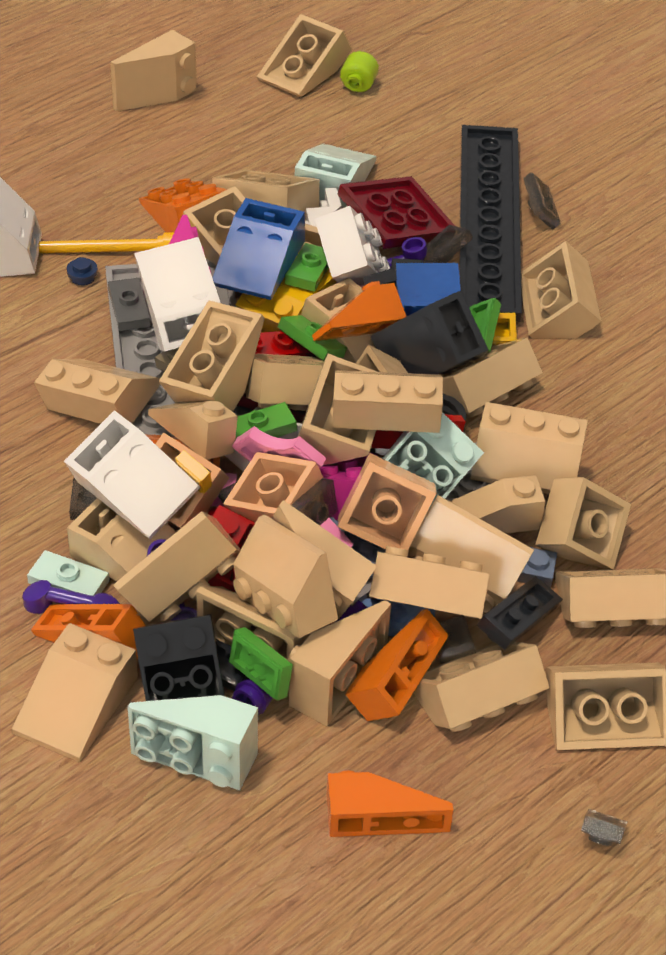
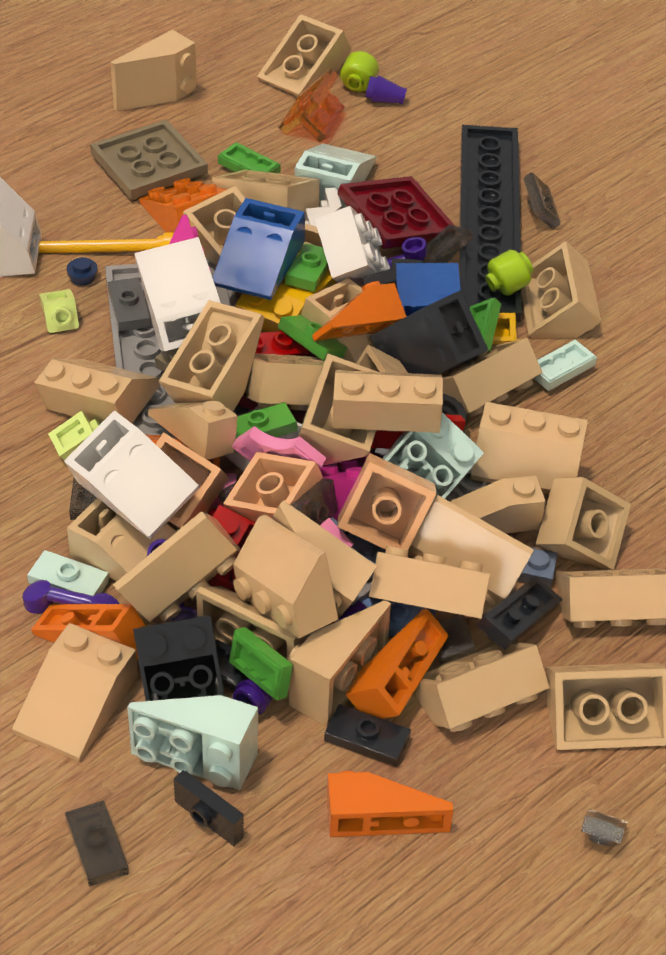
(59, 310): none -> yellowish green bracket
(72, 434): none -> yellowish green bracket
(96, 843): none -> clear smoke plate
(148, 158): none -> dark tan plate
(194, 470): yellow tile -> none
(208, 808): none -> black plate
(242, 158): none -> bright green plate
(315, 108): none -> clear orange bracket
(367, 735): none -> black plate
(385, 91): none -> dark purple cone
(509, 272): none -> lime head
(564, 364): none -> light aqua plate

